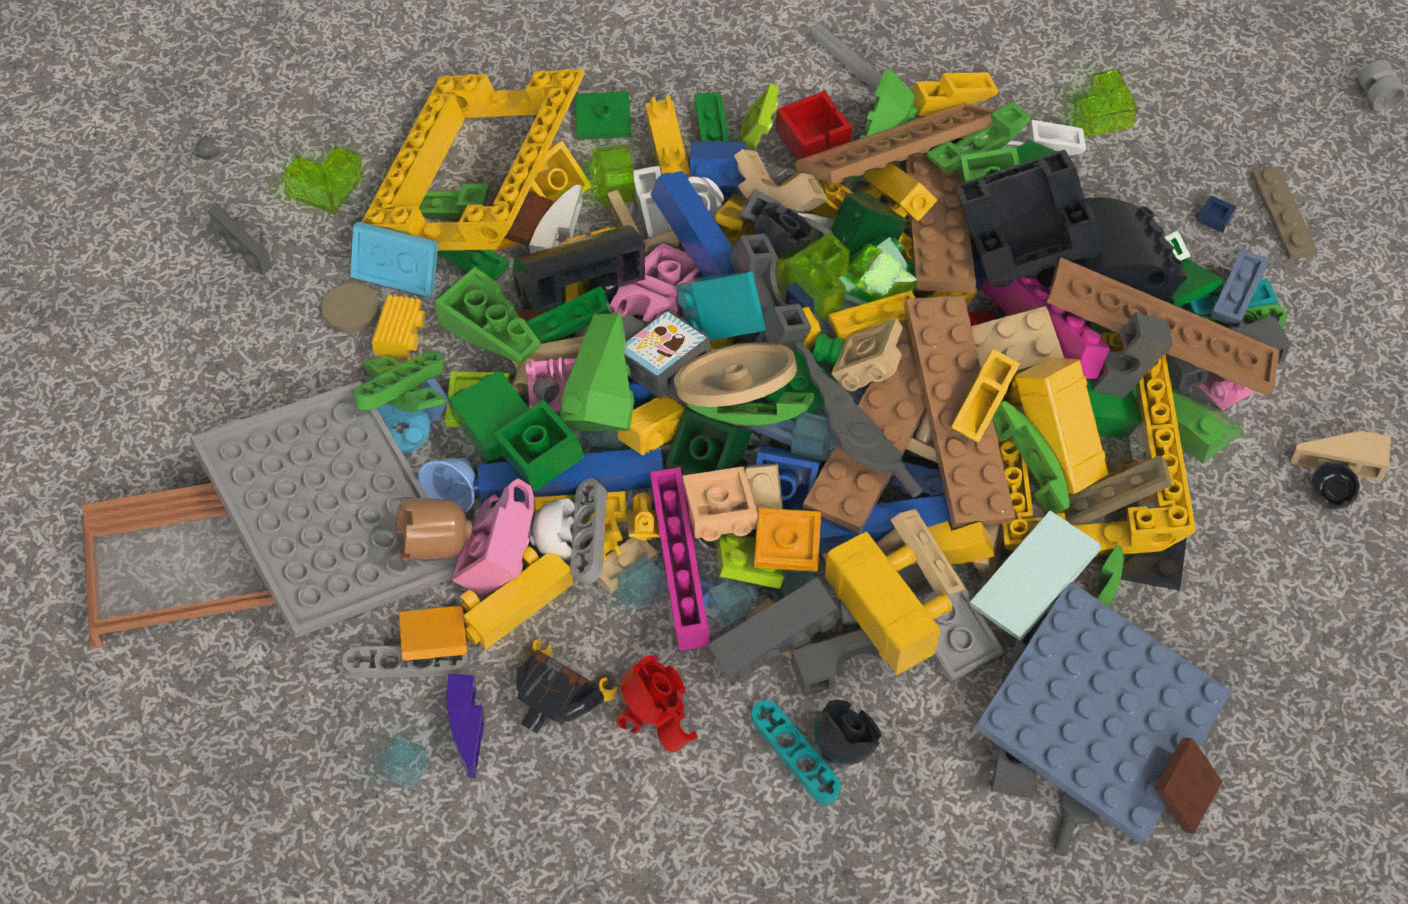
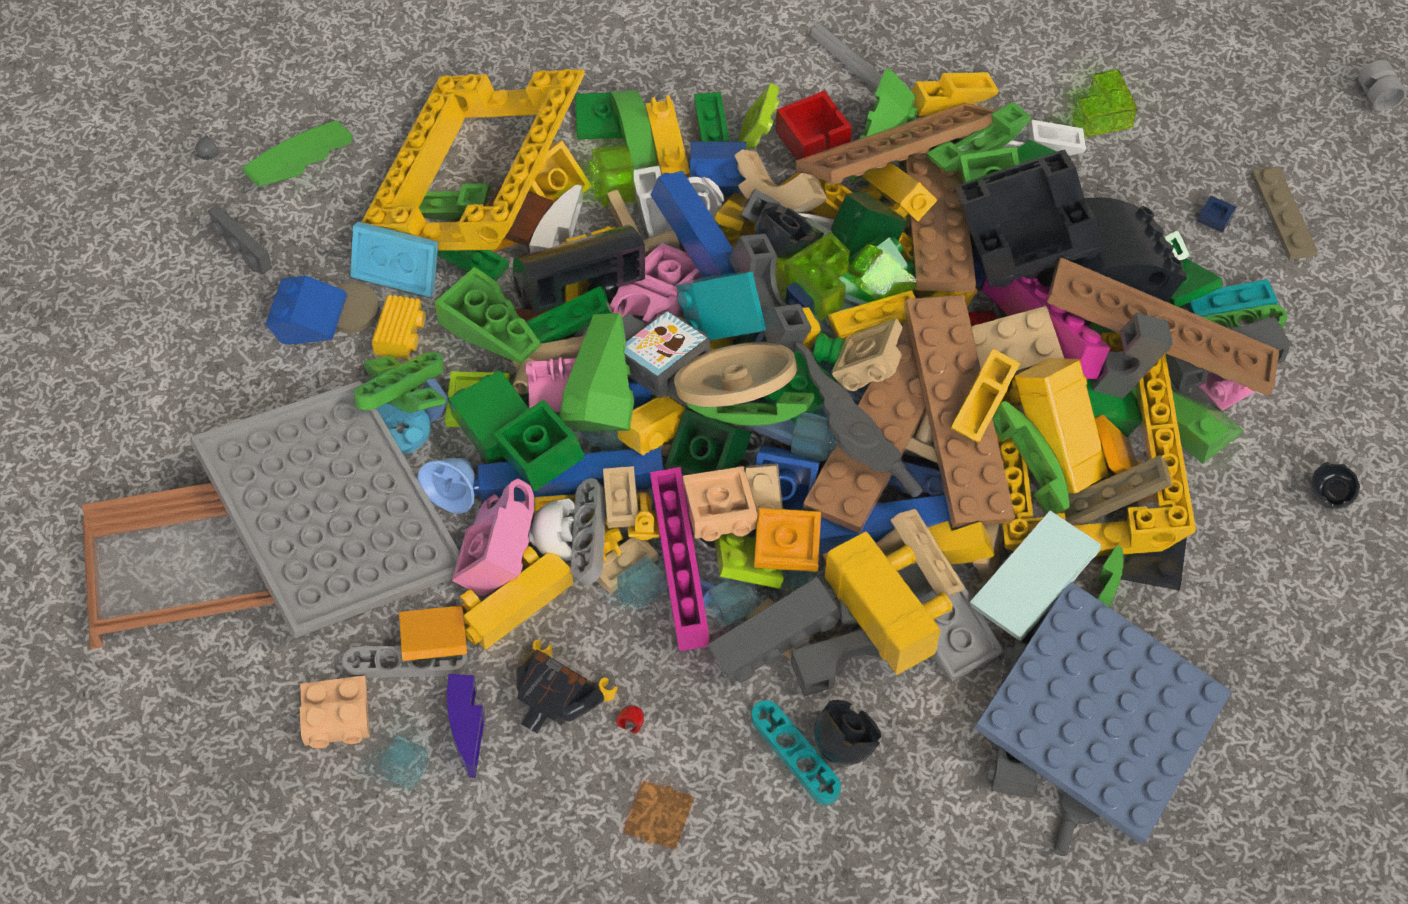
(292, 155): none -> bright green slope
(305, 310): none -> blue slope
(326, 183): clear neon green brick -> none
(334, 711): none -> light nougat plate
(431, 528): medium nougat cylinder -> none
(546, 389): dark grey hinge -> none
(620, 496): none -> tan plate
(635, 127): none -> bright green slope
(656, 698): red piece -> none
(659, 815): none -> clear orange piece
(1115, 446): none -> light orange tile
(1188, 785): copper tile -> none
(1239, 288): sand blue plate -> none
(1360, 451): tan slope -> none

